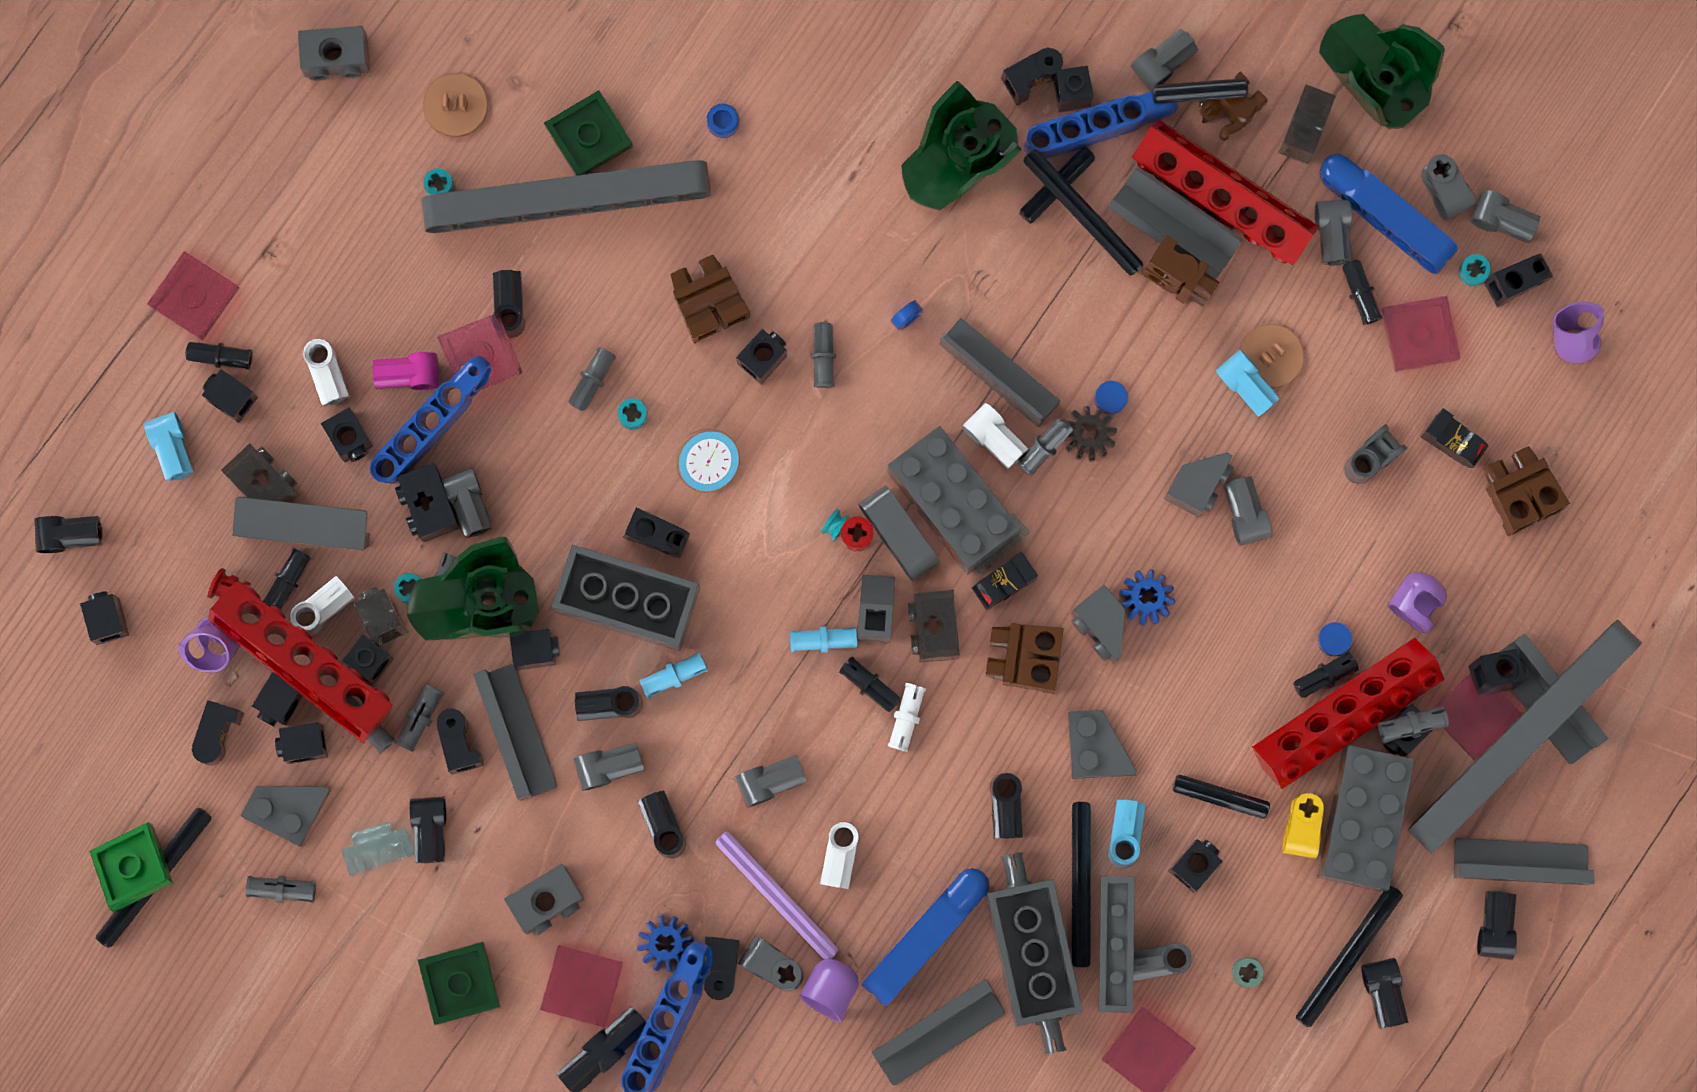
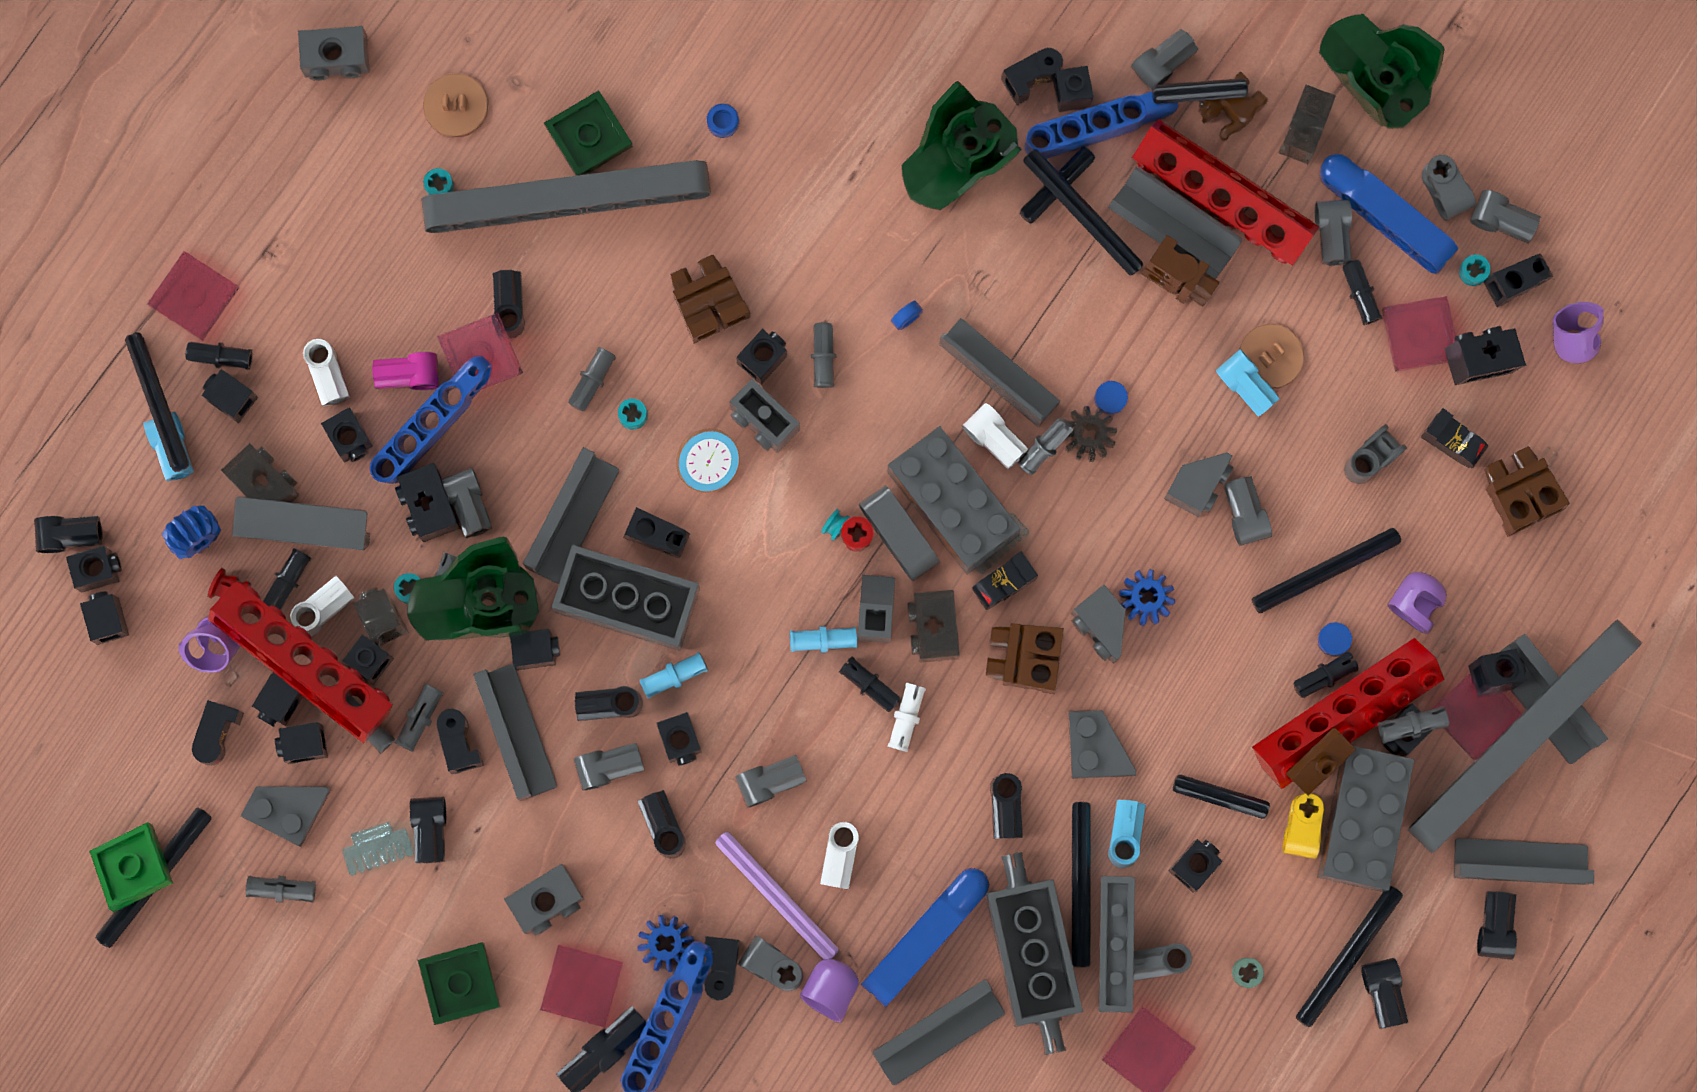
(81, 562): none -> black brick
(157, 402): none -> black axle
(191, 532): none -> blue gear
(571, 515): none -> dark grey panel
(673, 725): none -> black brick
(764, 416): none -> dark grey brick
(1321, 761): none -> reddish brown plate
(1326, 570): none -> black axle
(1485, 355): none -> black brick

